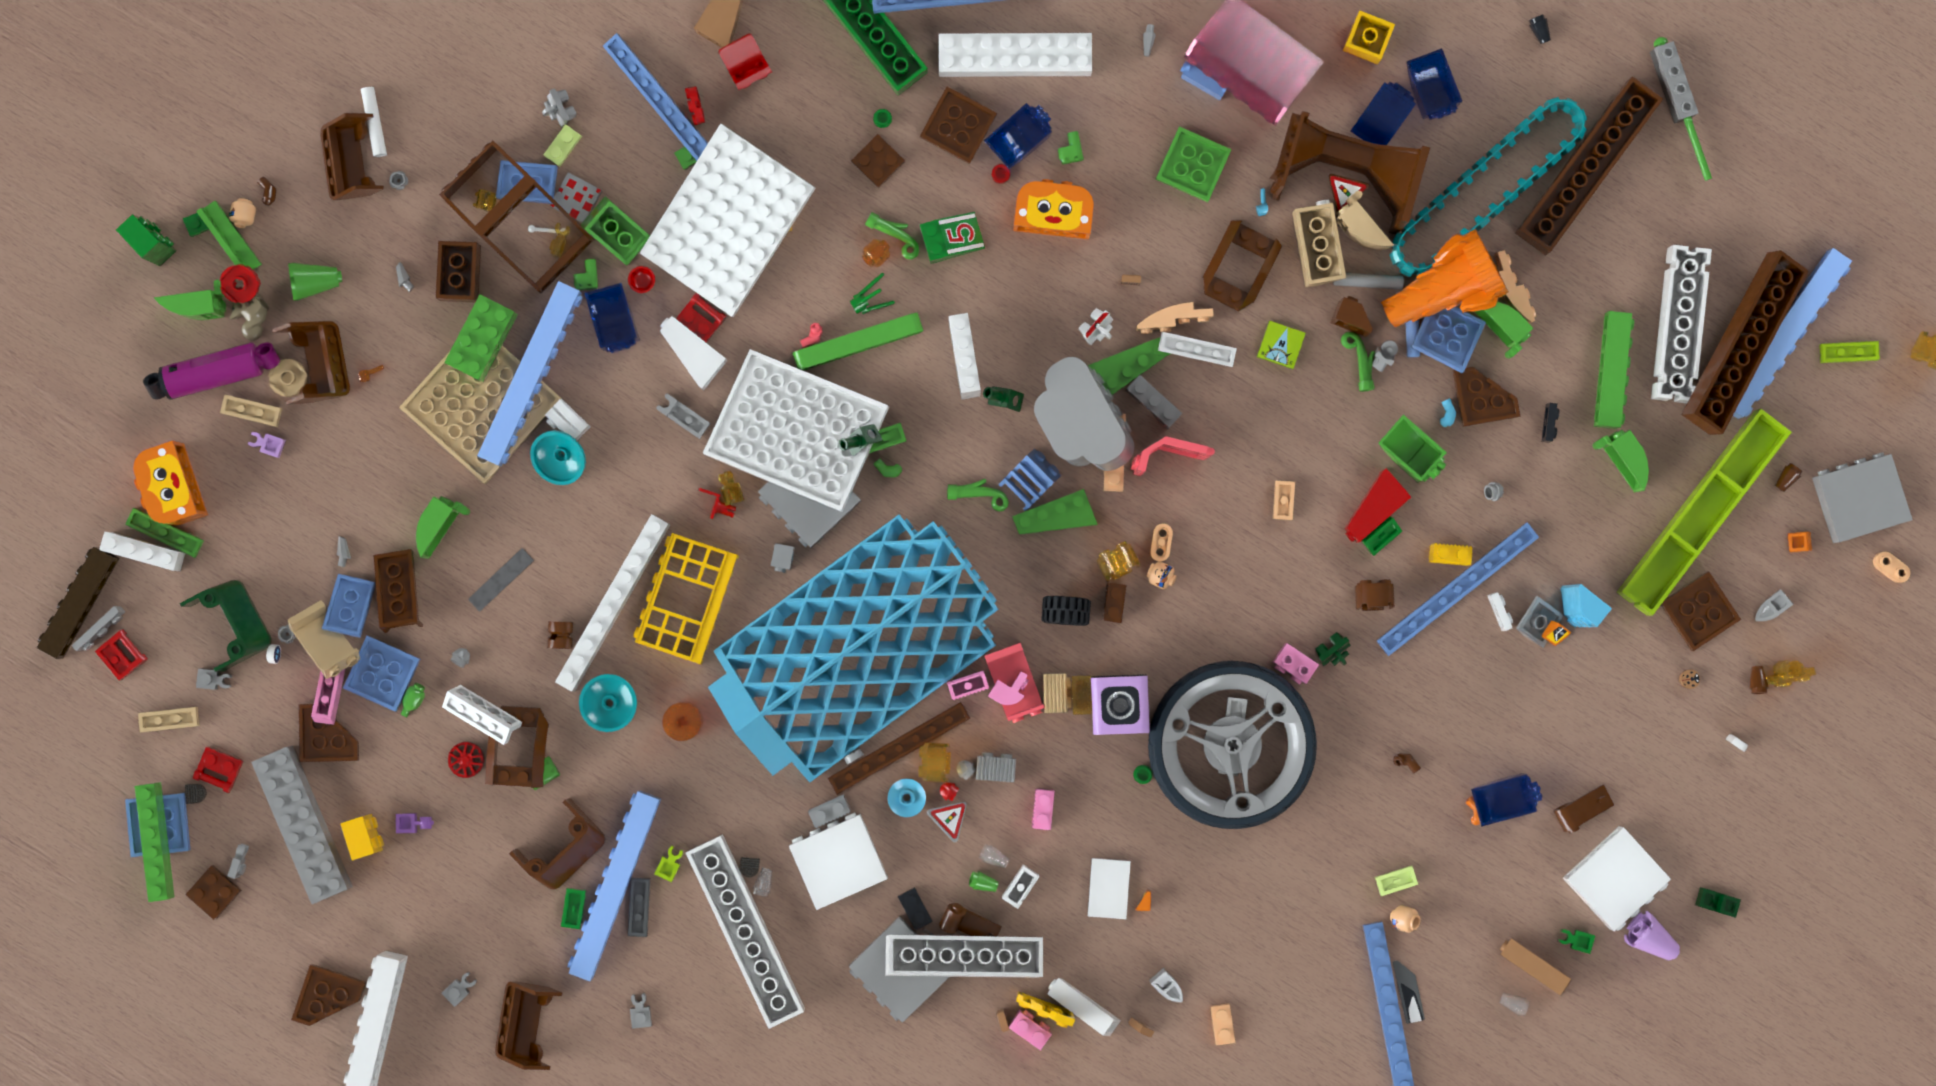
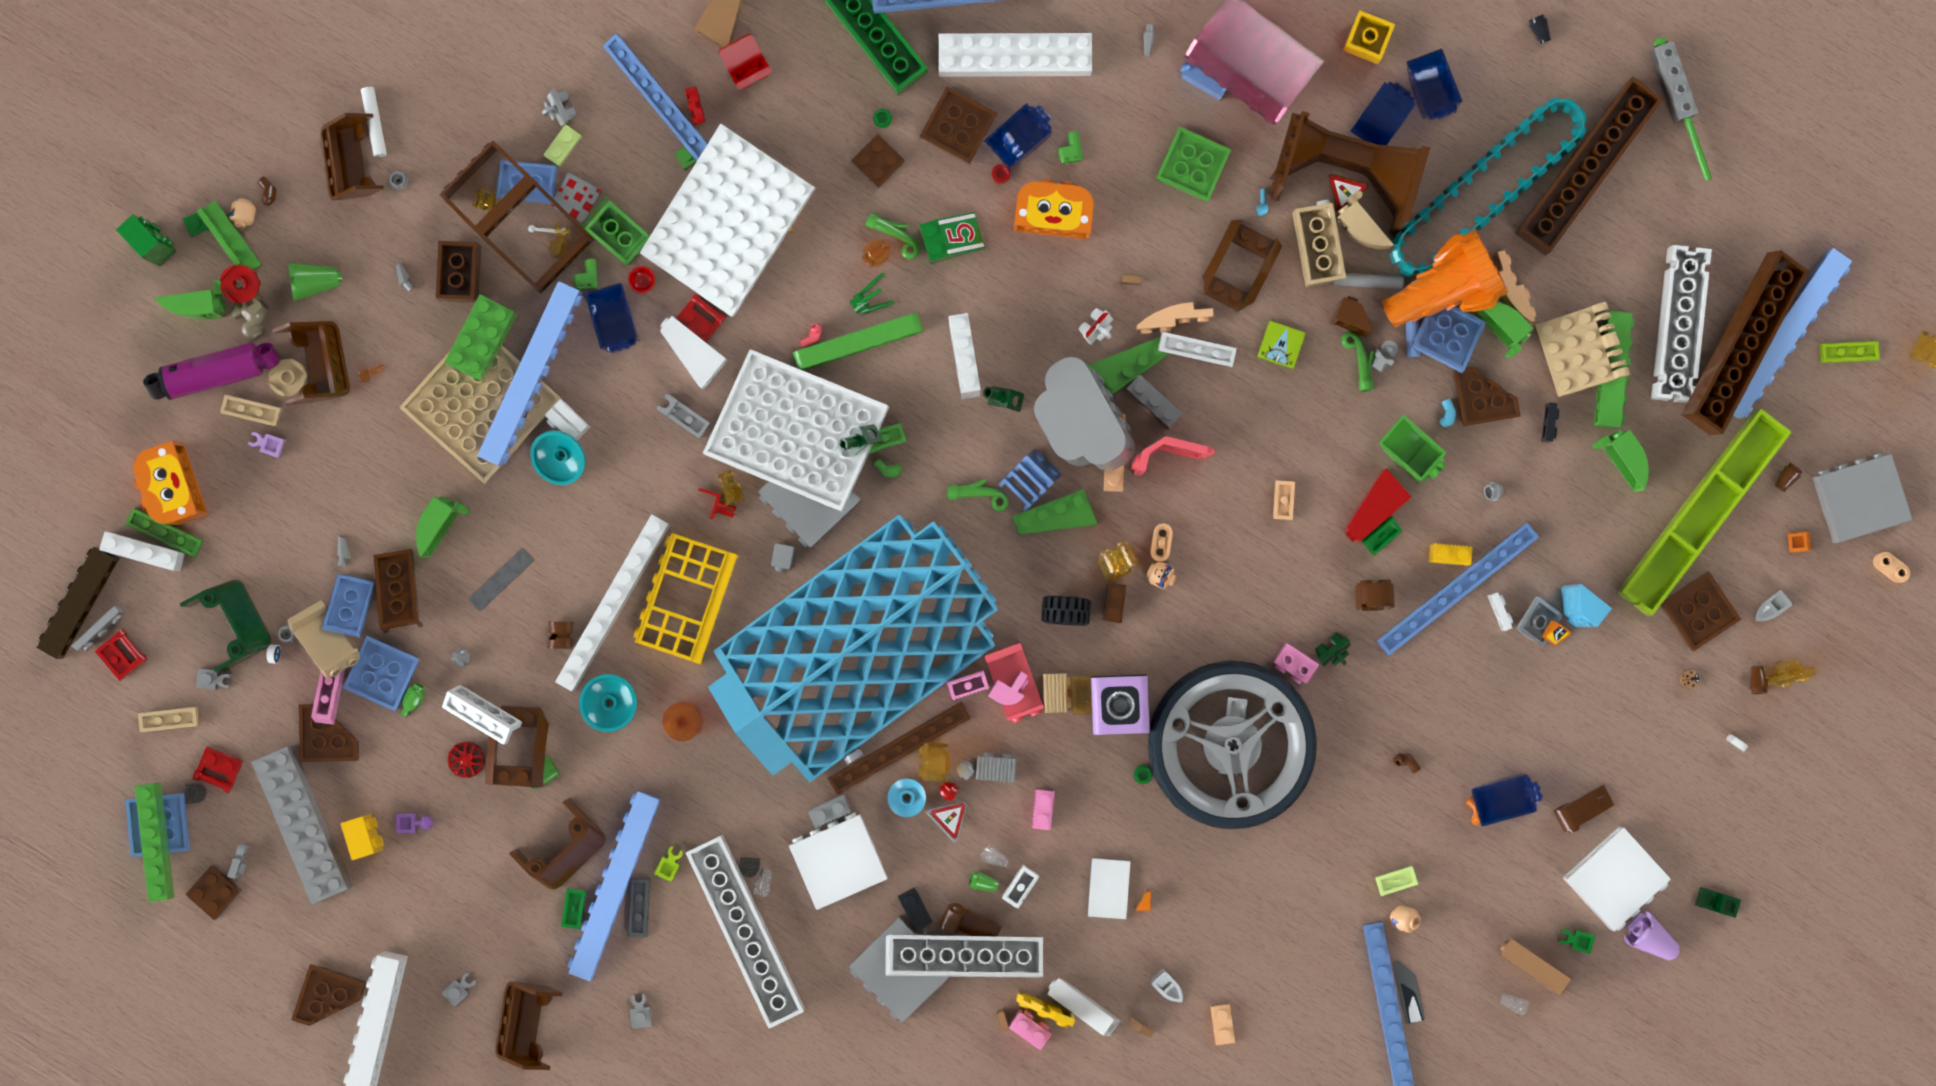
(1578, 351): none -> tan hinge

